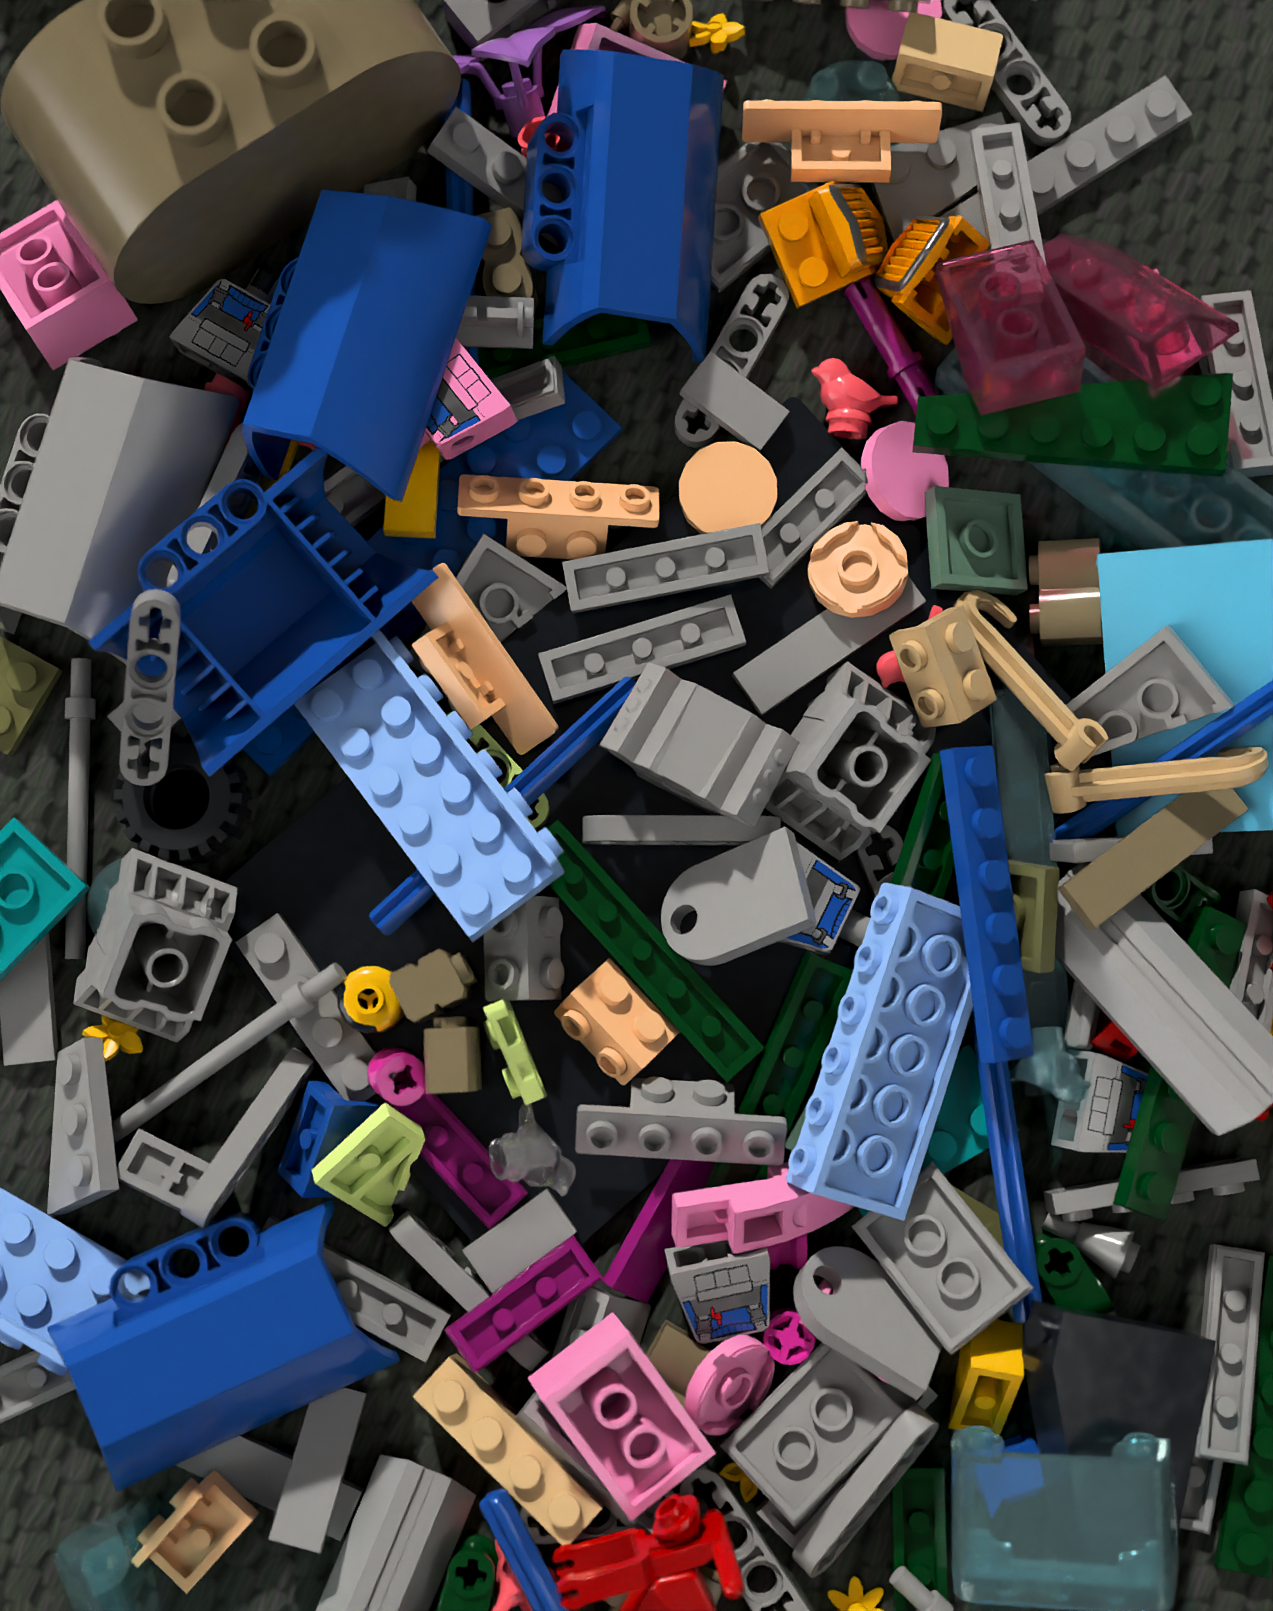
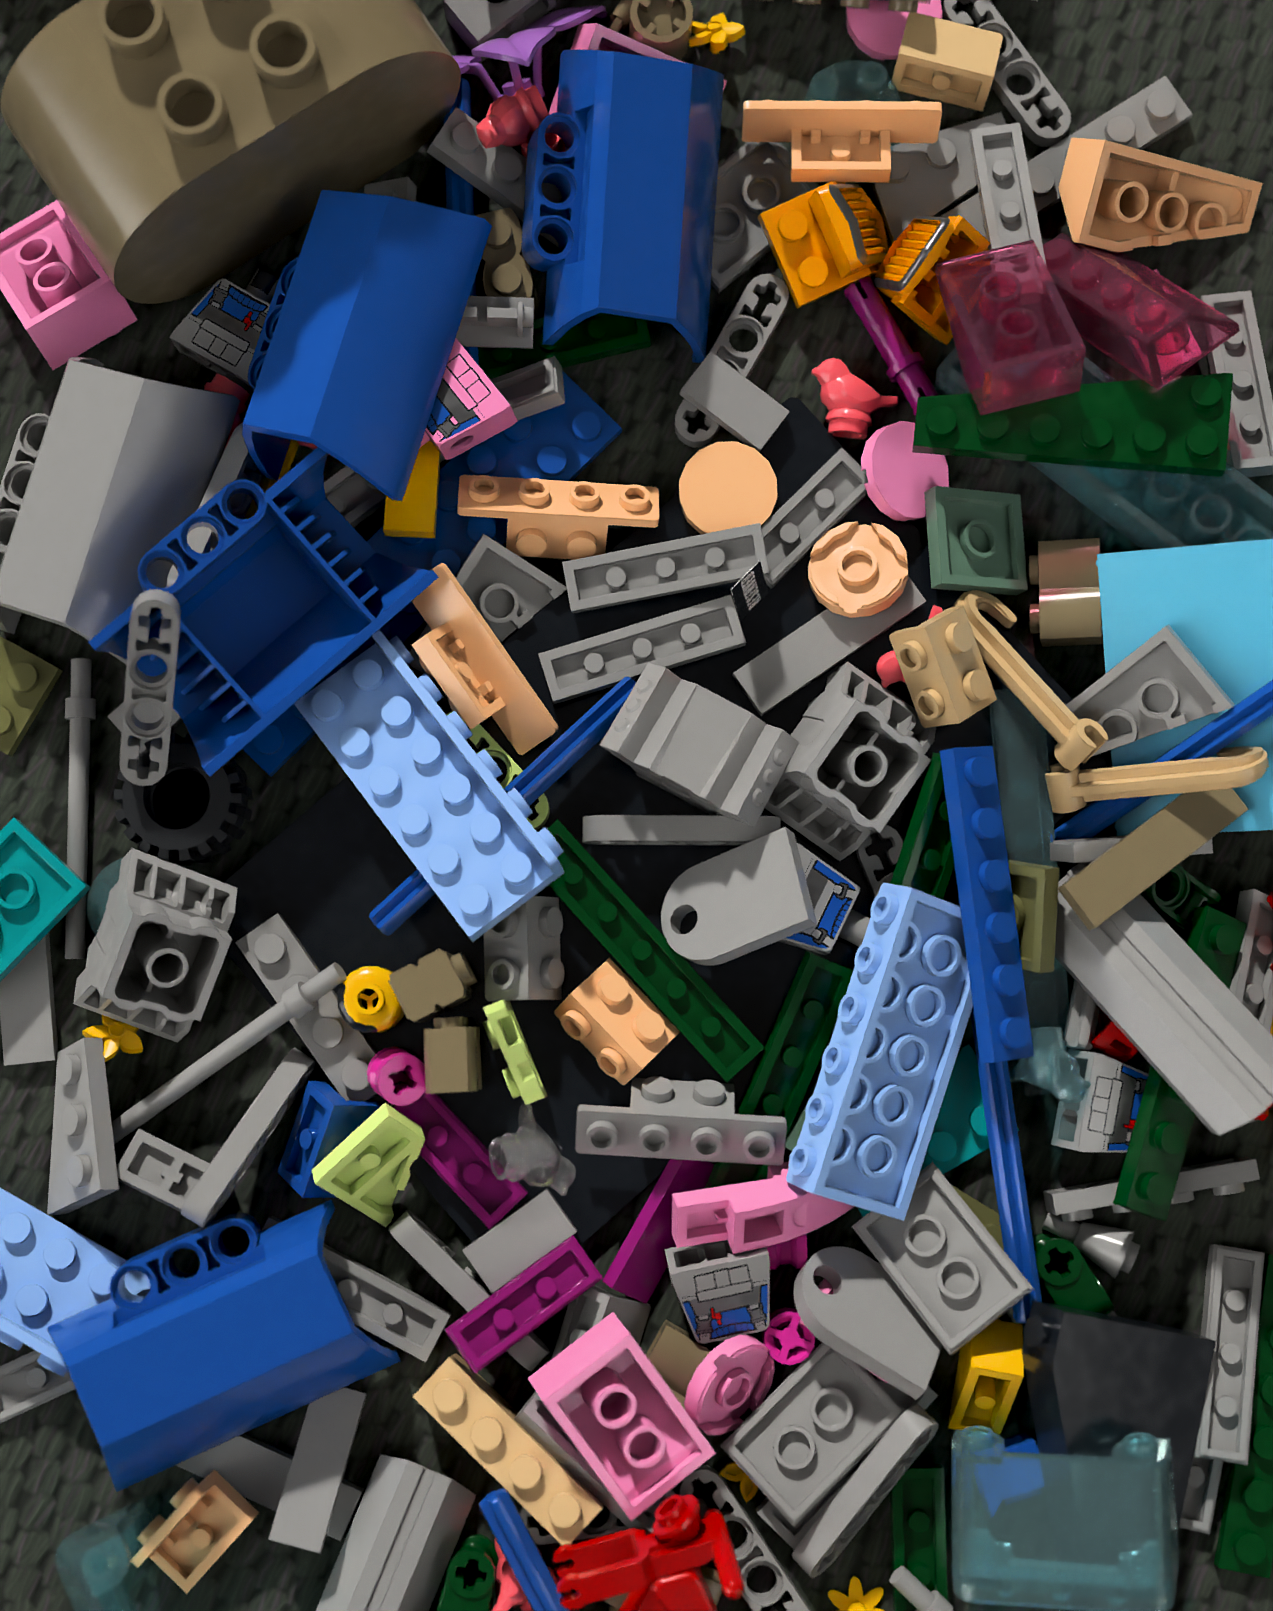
(512, 118): none -> coral animal
(749, 590): none -> black sticker
(1141, 199): none -> light nougat wedge

